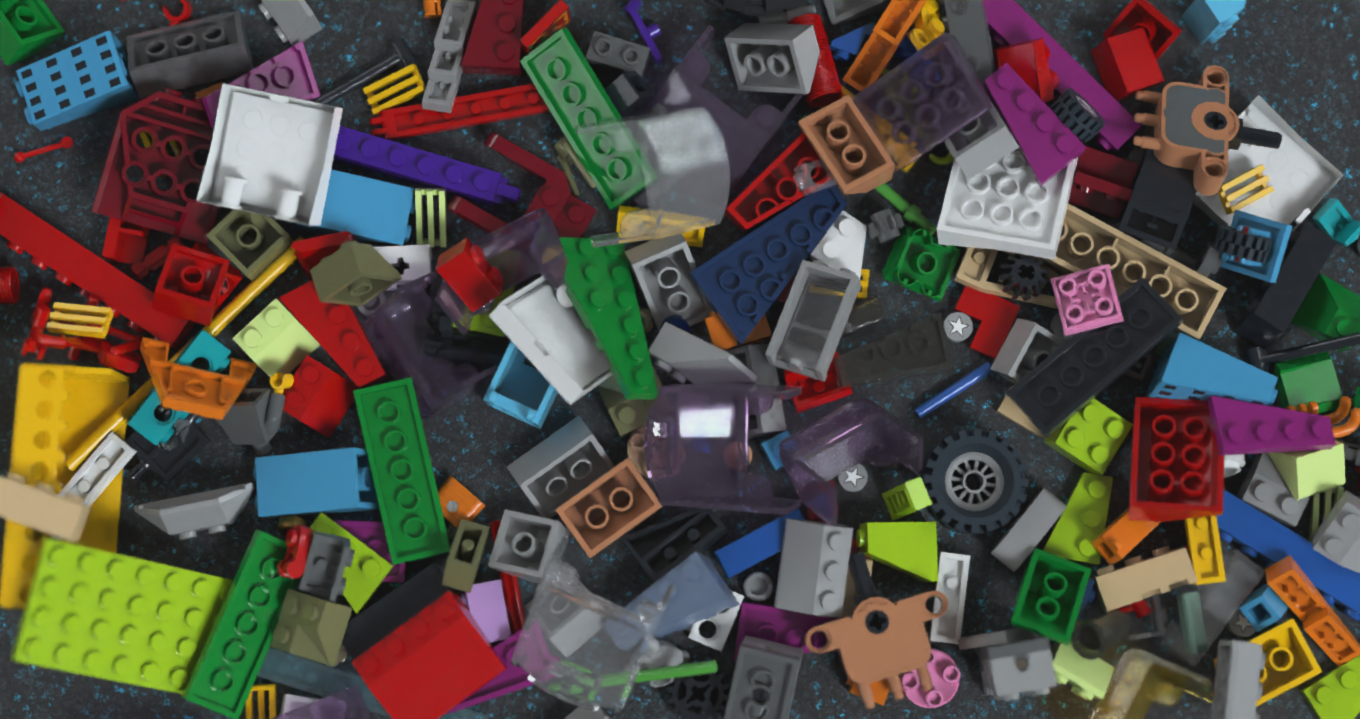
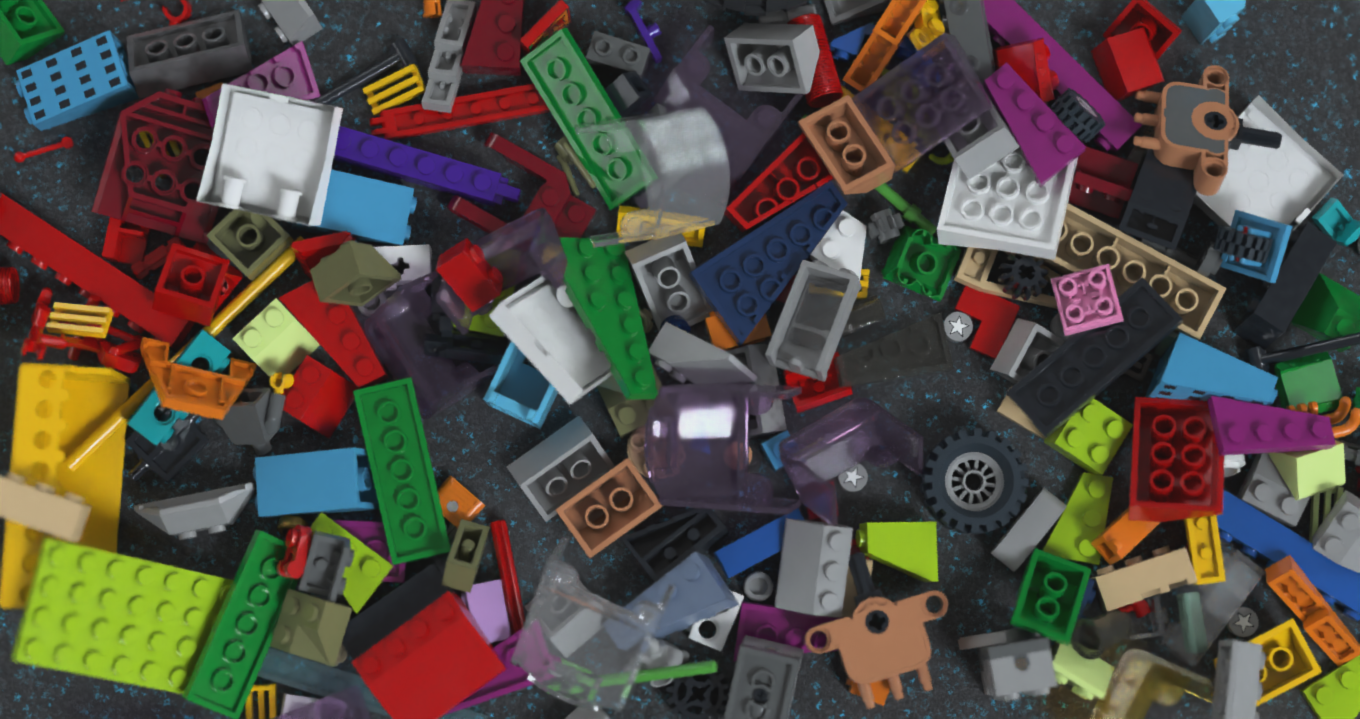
(99, 470): white plate -> none
(431, 240): yellowish green tile -> none
(525, 545): light grey slope -> none
(804, 181): clear bracket -> none
(906, 498): lime slope -> none
(944, 680): bright pink dish -> none
(952, 583): white plate -> none
(953, 390): blue bar -> none
(1261, 181): yellow tile -> none
(1263, 607): dark azure brick -> none

